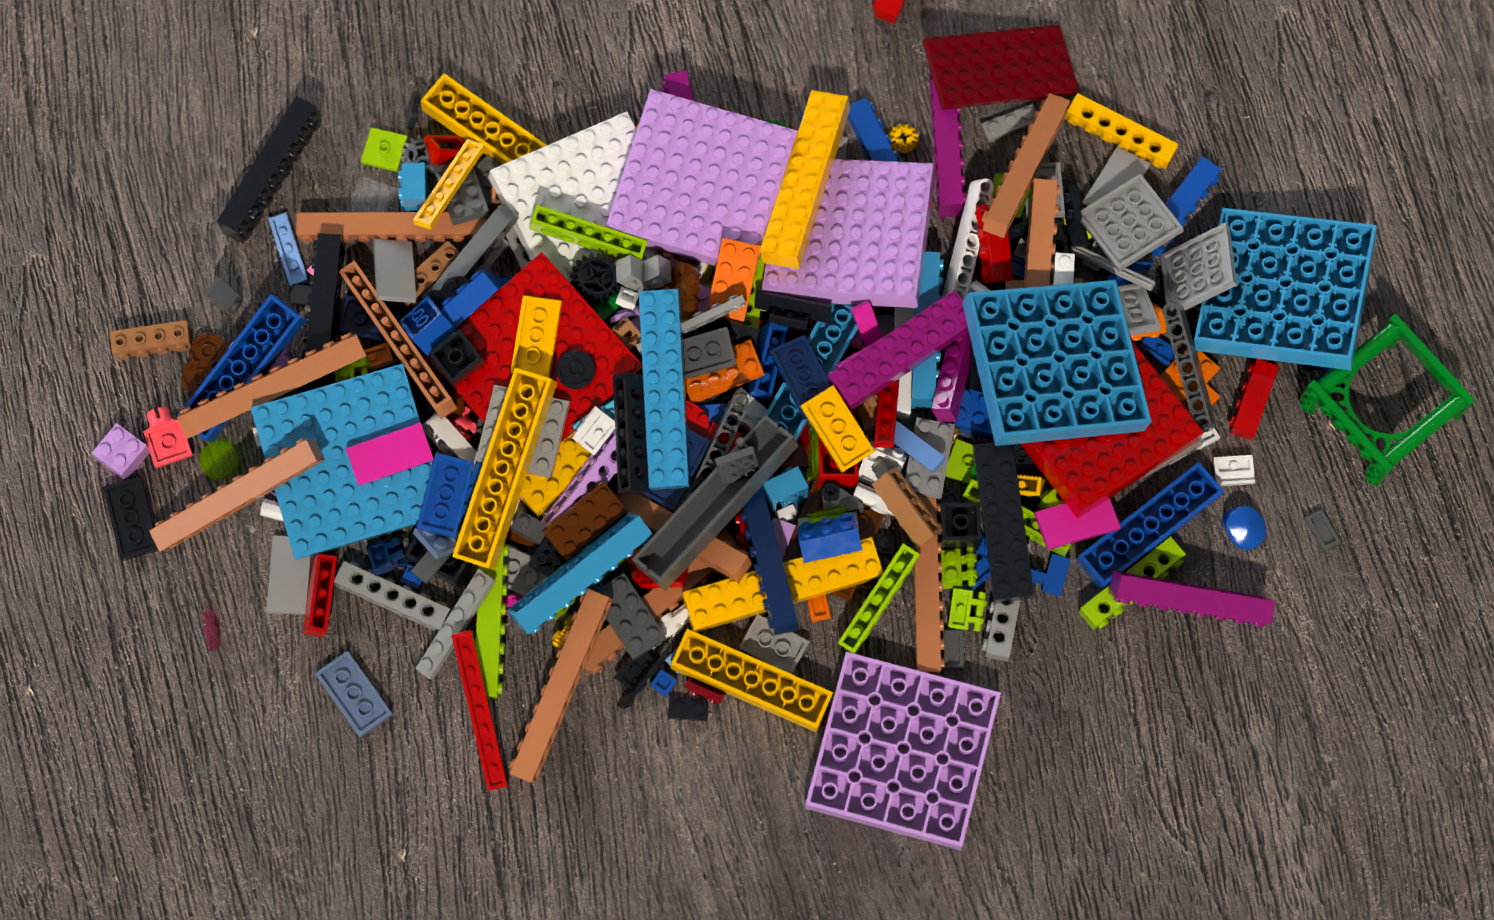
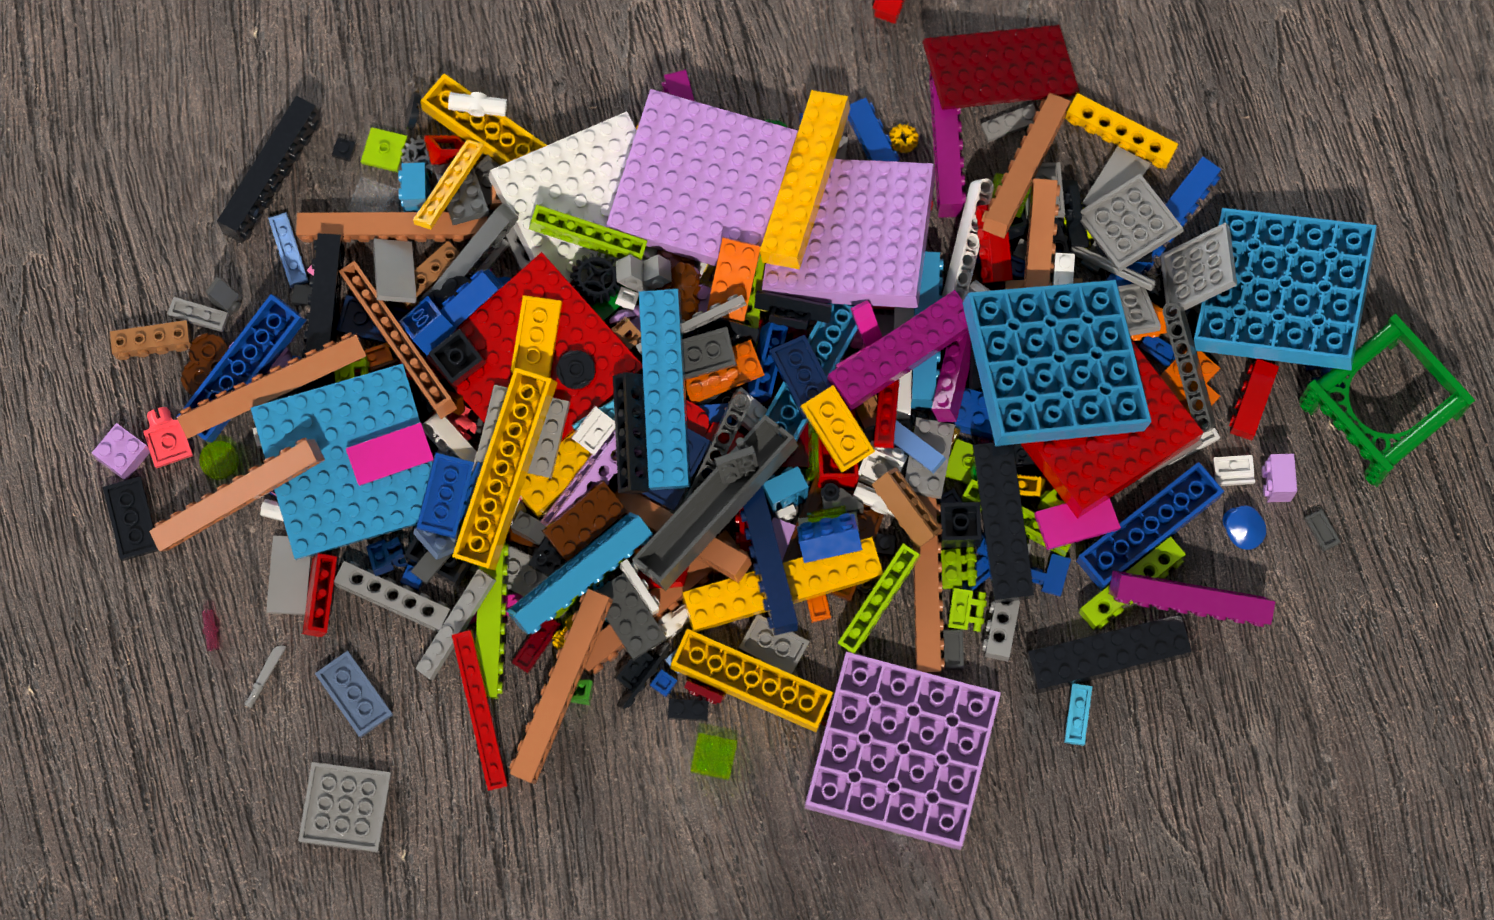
(198, 314): none -> light grey plate
(270, 664): none -> light grey piece
(343, 149): none -> black plate
(345, 807): none -> light grey plate
(477, 104): none -> white piece
(535, 646): none -> dark red tile
(583, 692): none -> bright green slope
(640, 586): none -> white plate
(713, 756): none -> clear neon green plate
(1078, 714): none -> medium azure plate
(1108, 653): none -> black brick
(1279, 478): none -> lavender brick

